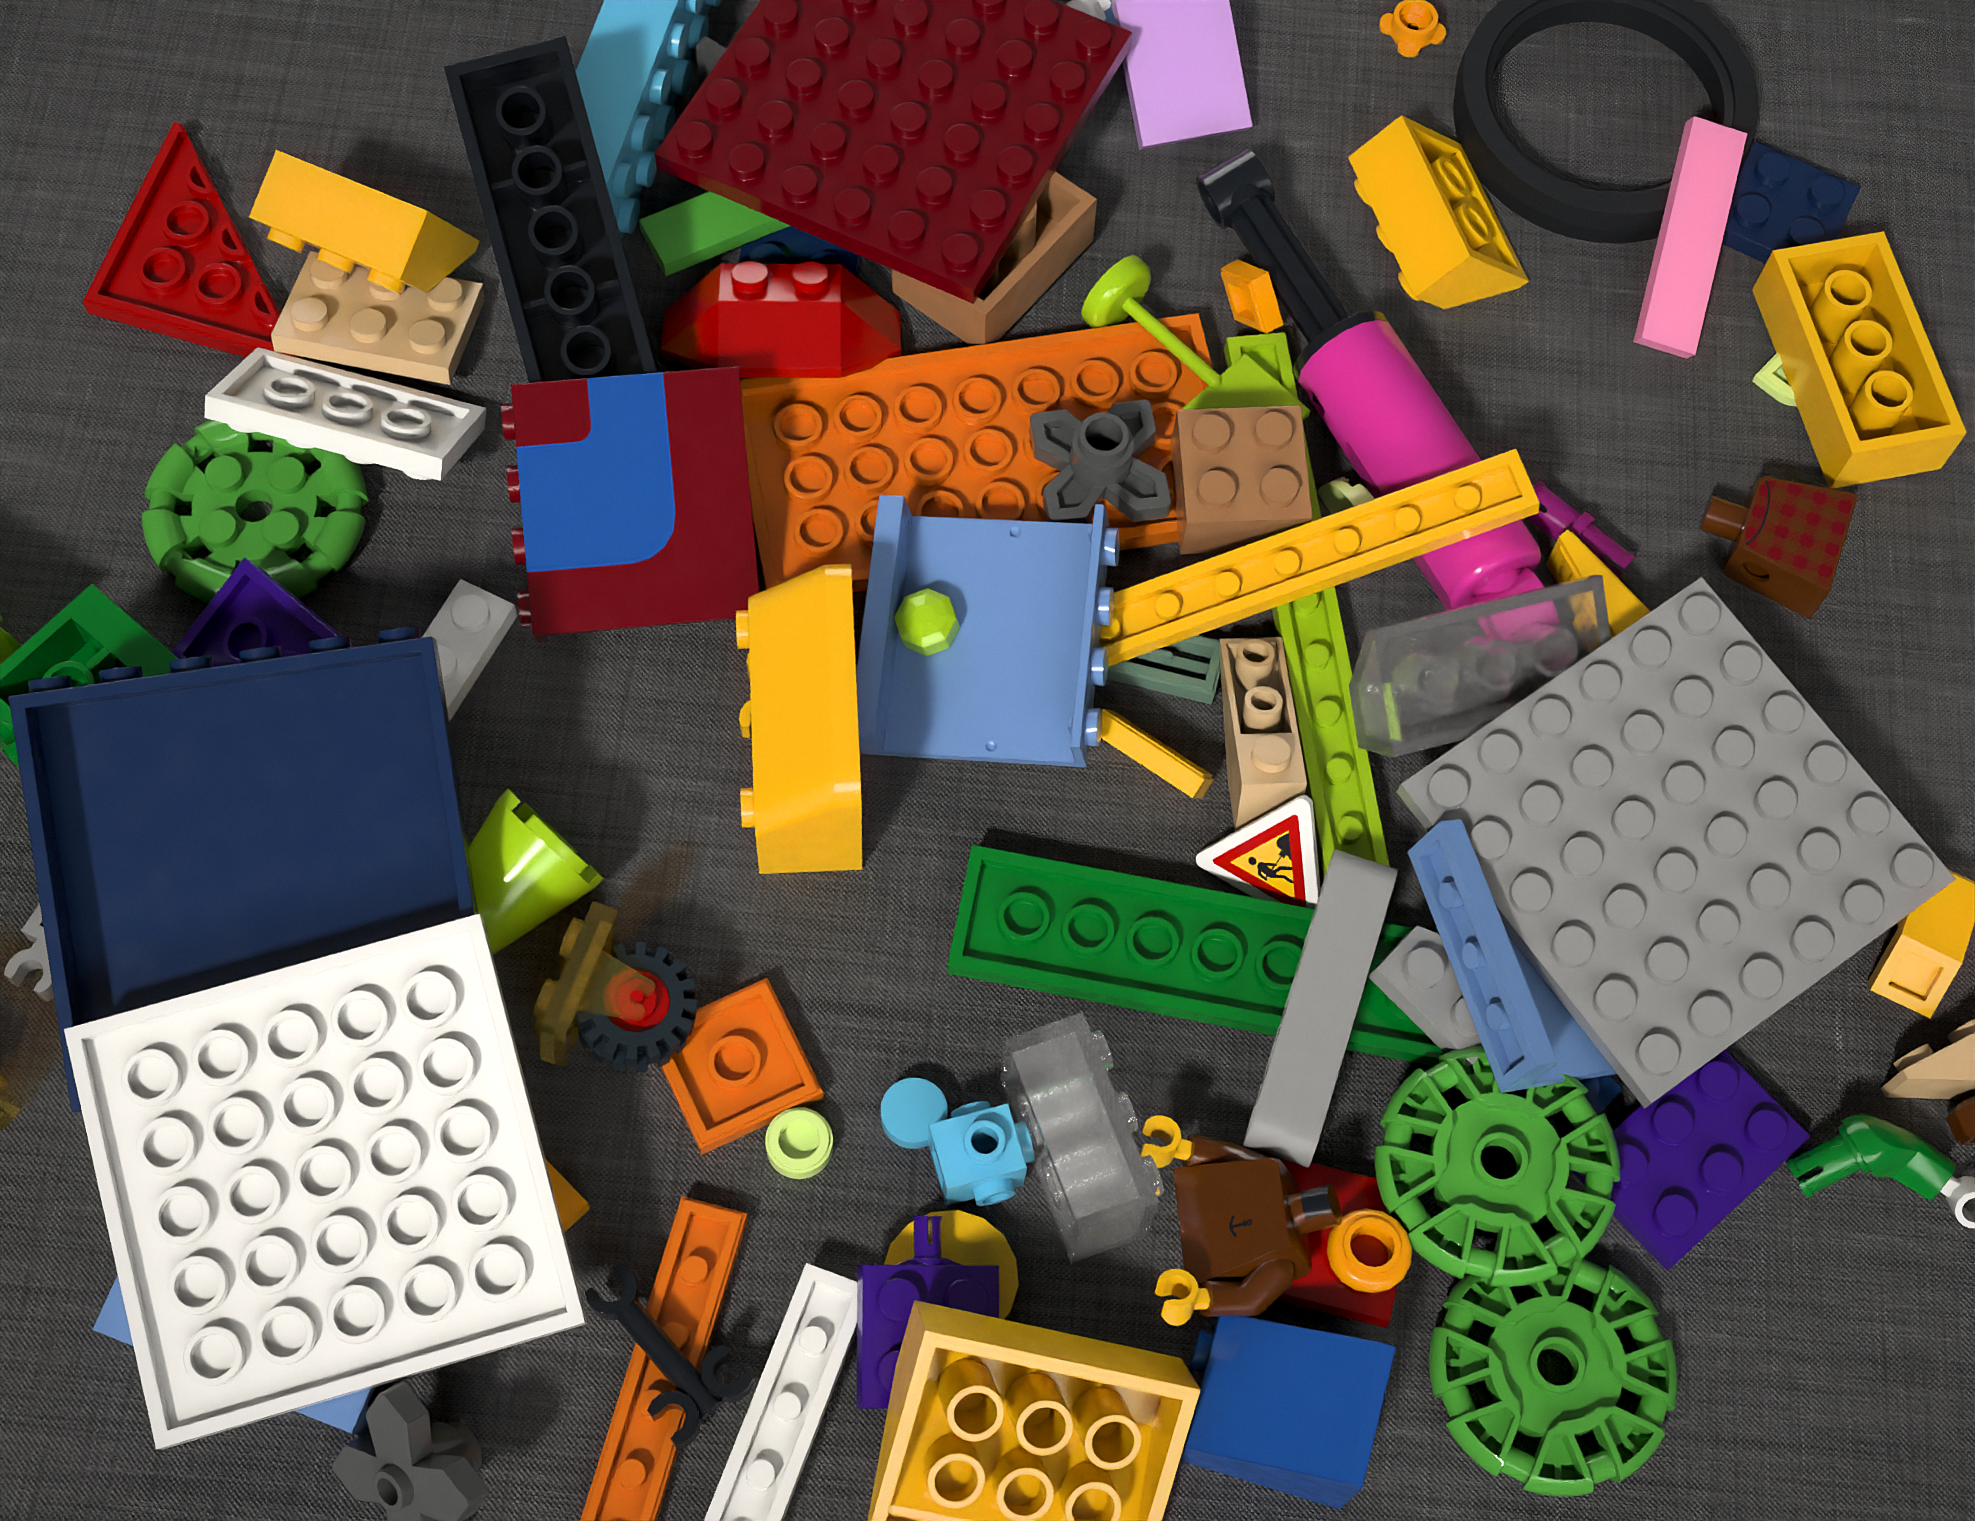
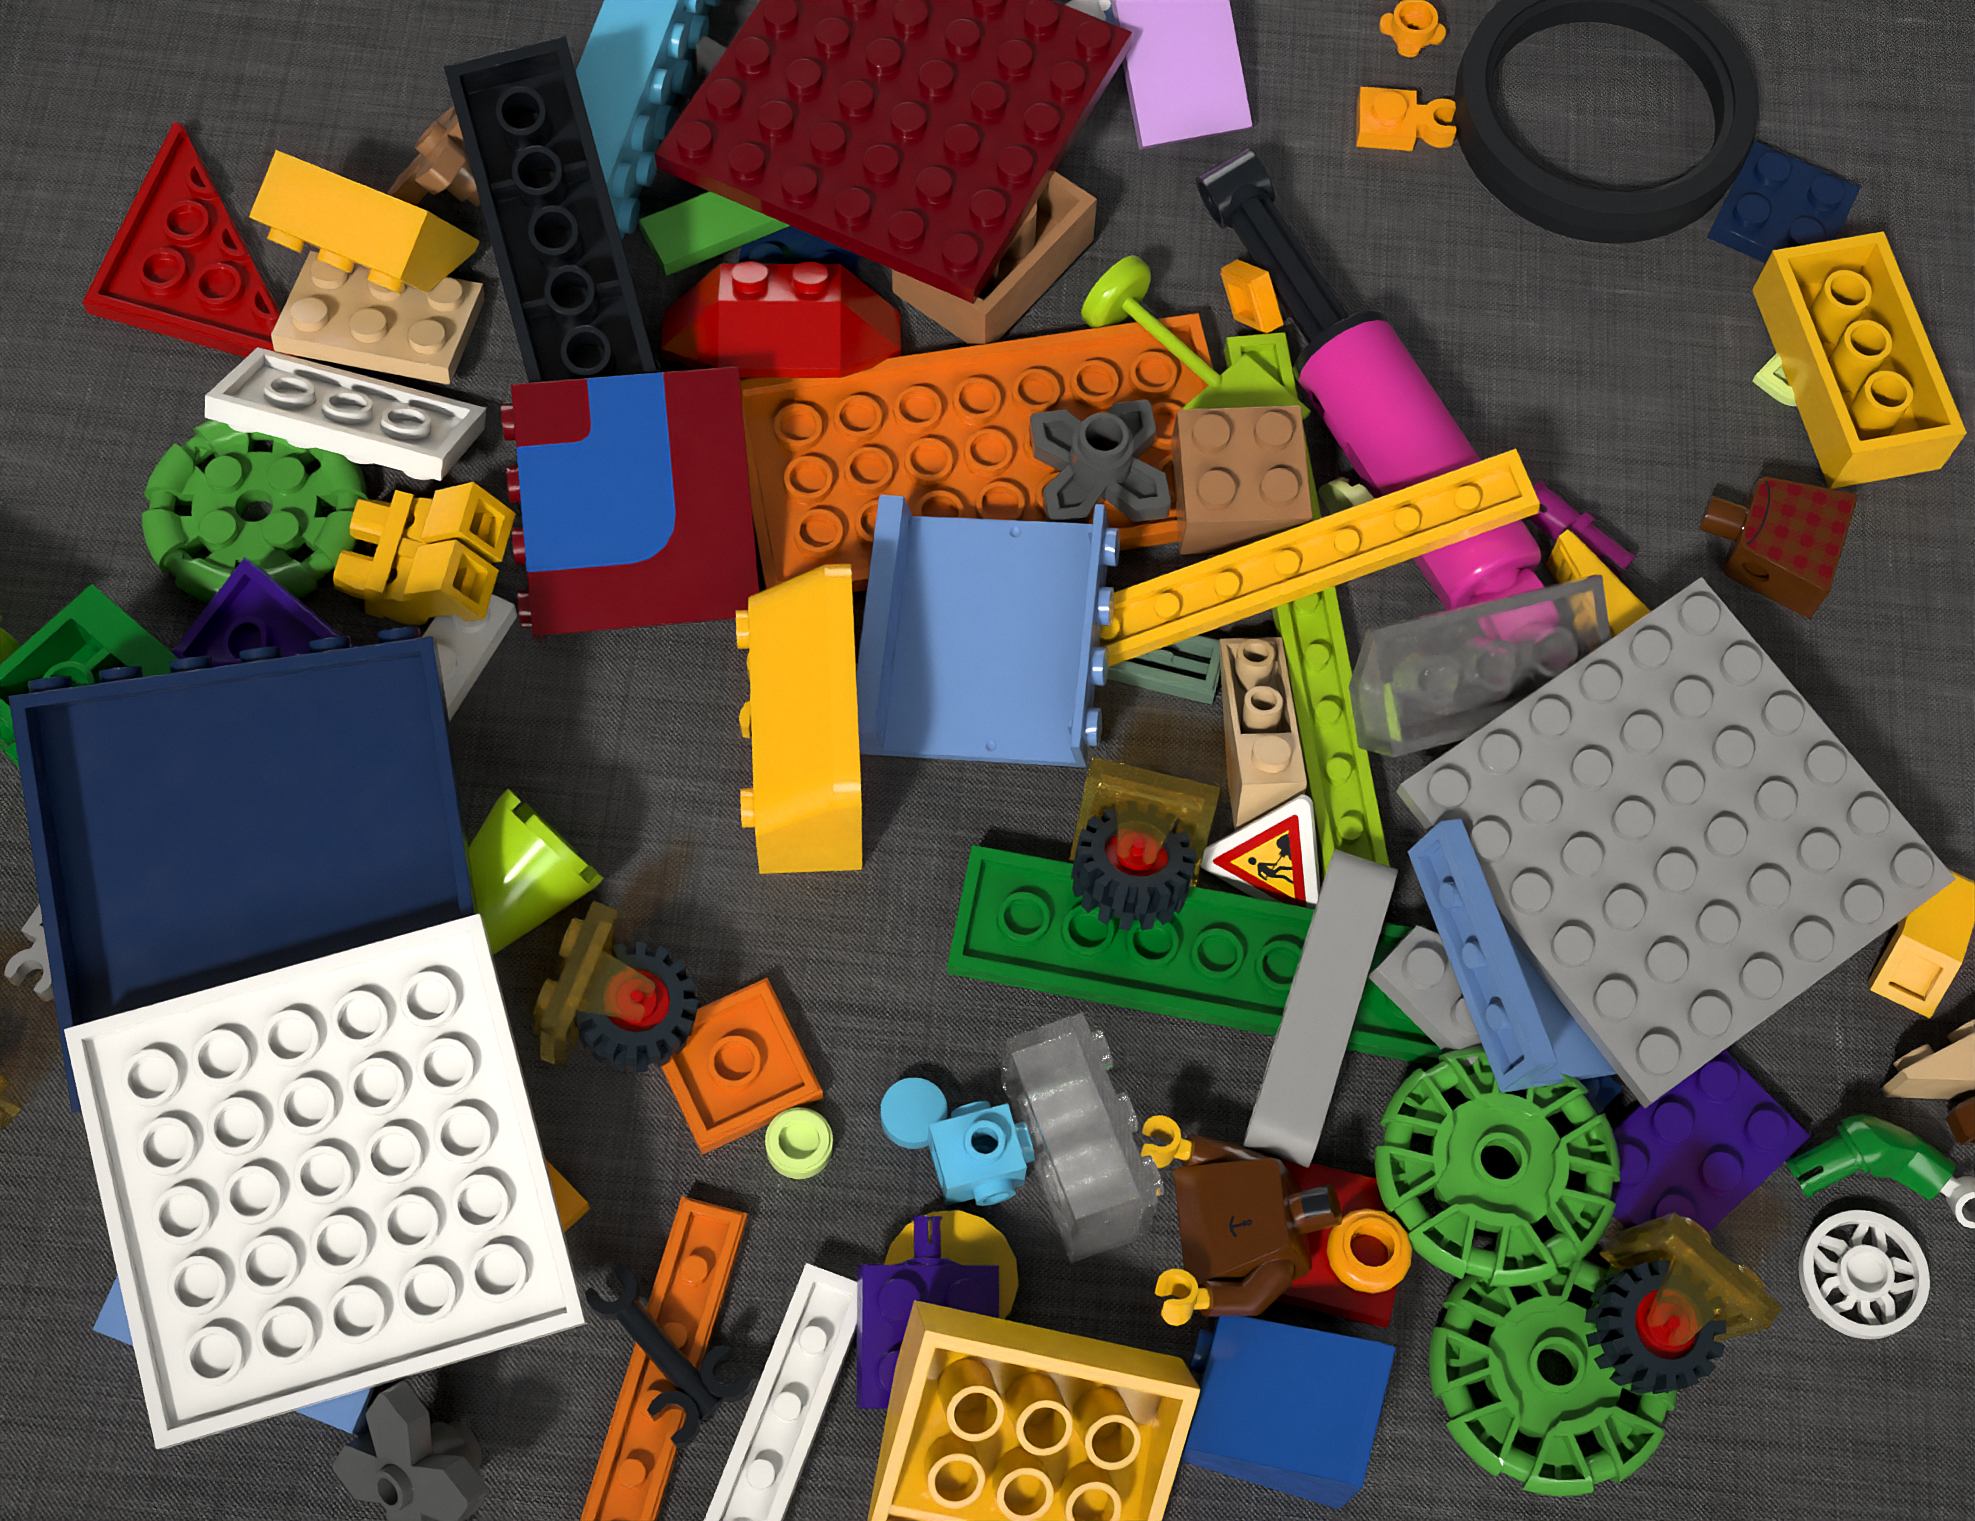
(428, 554): none -> yellow hips
(439, 166): none -> medium nougat plant
(927, 622): lime tile -> none
(1139, 842): none -> plate
(1154, 755): yellow tile -> none
(1395, 120): none -> light orange plate
(1434, 216): yellow slope -> none
(1671, 1305): none -> plate
(1690, 237): bright pink tile -> none
(1863, 1274): none -> white wheel

